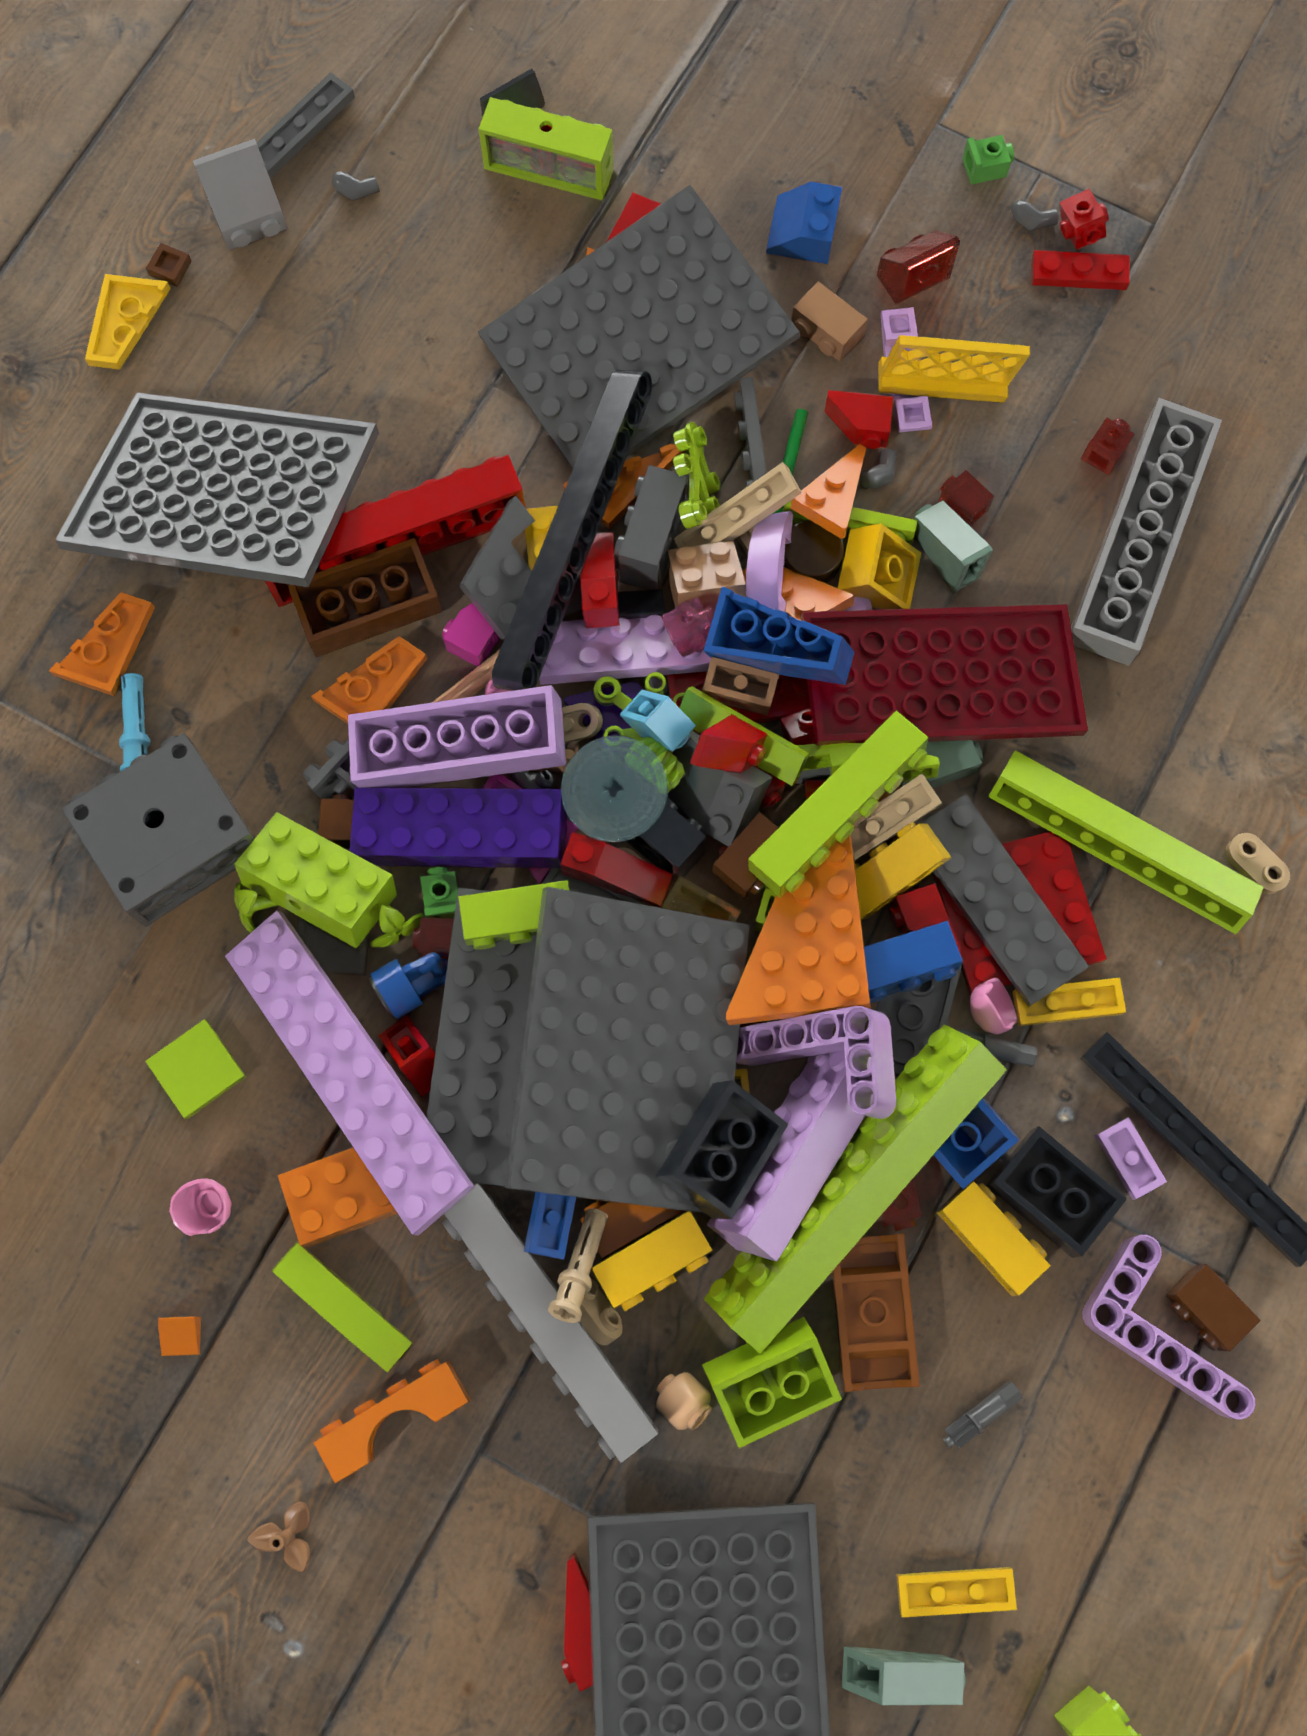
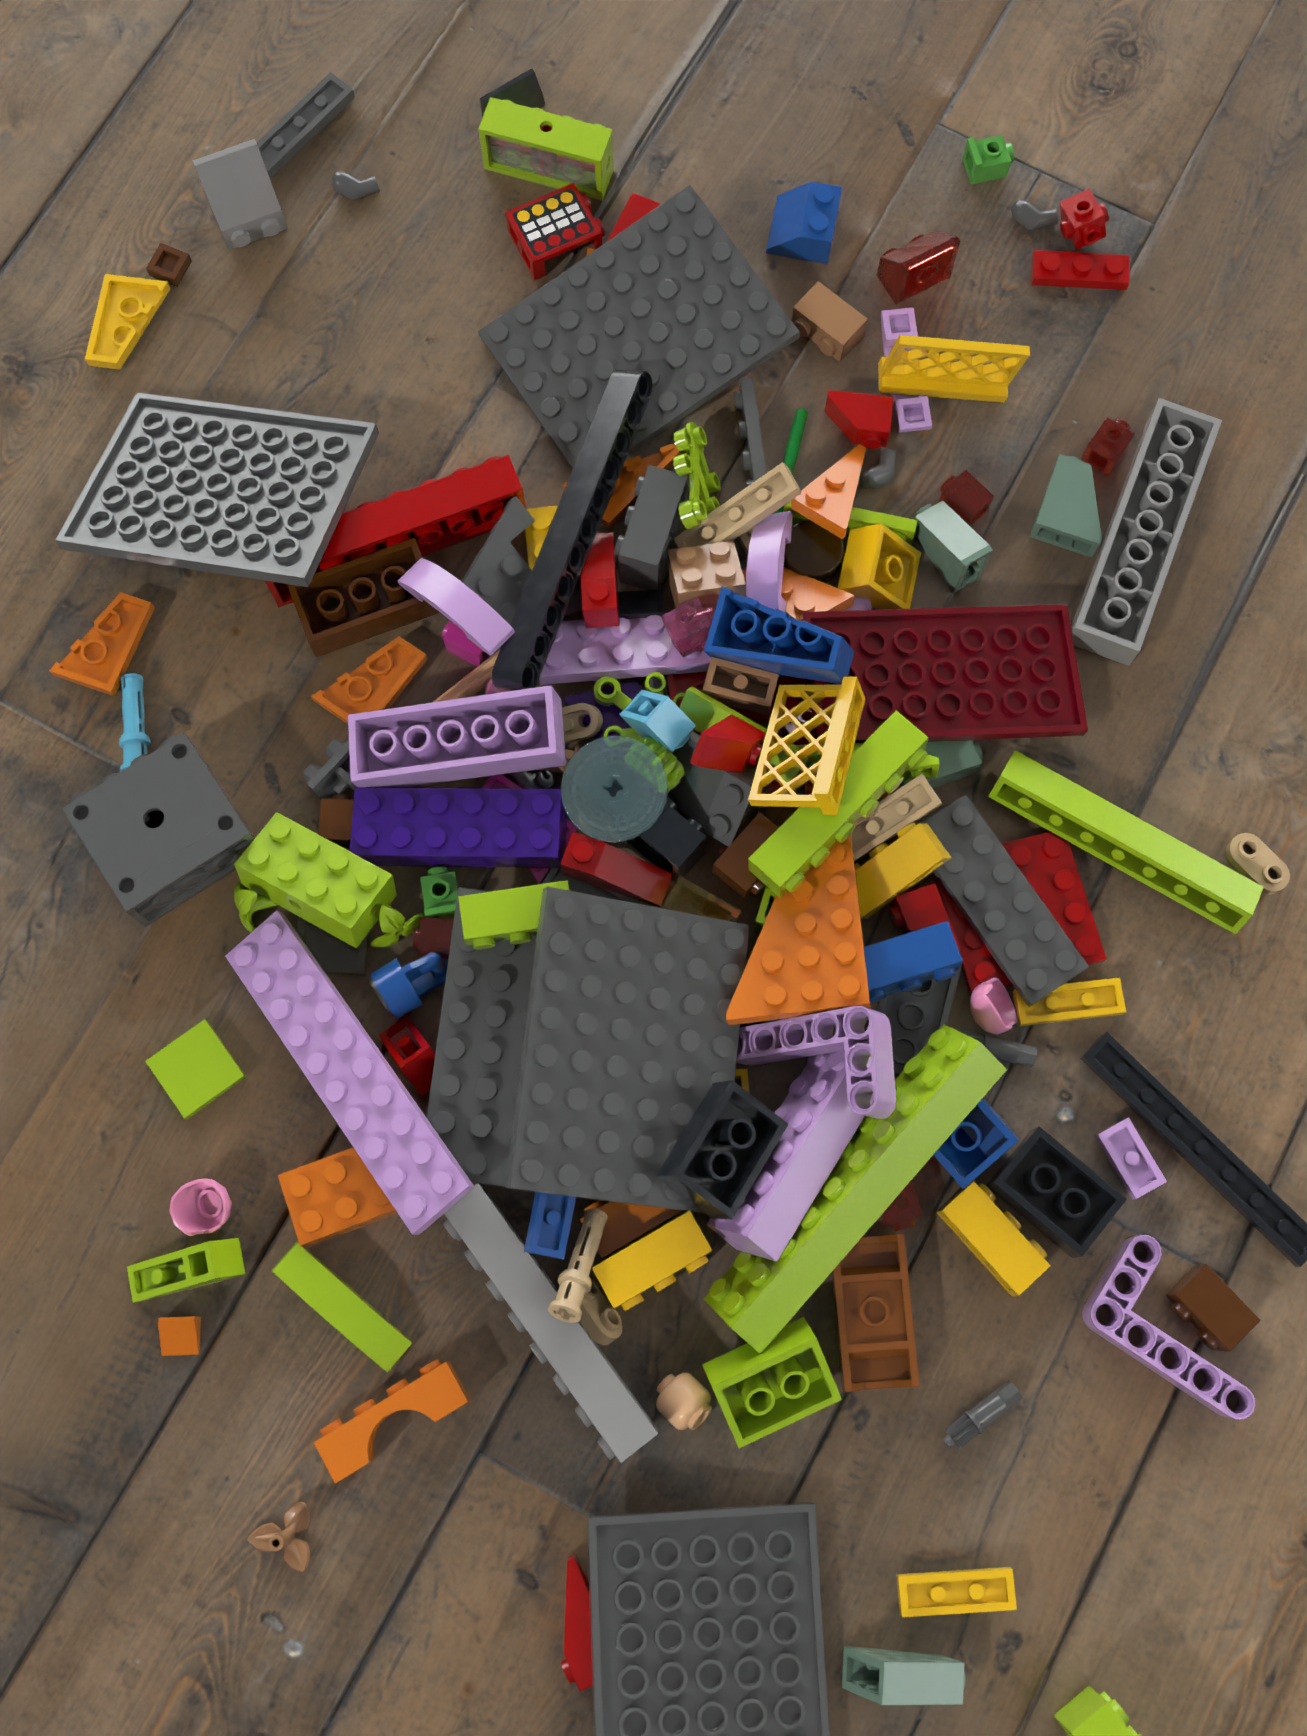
(186, 1269): none -> lime slope
(458, 604): none -> lavender slope
(552, 227): none -> panel
(837, 744): none -> yellow fence
(1069, 508): none -> sand green slope

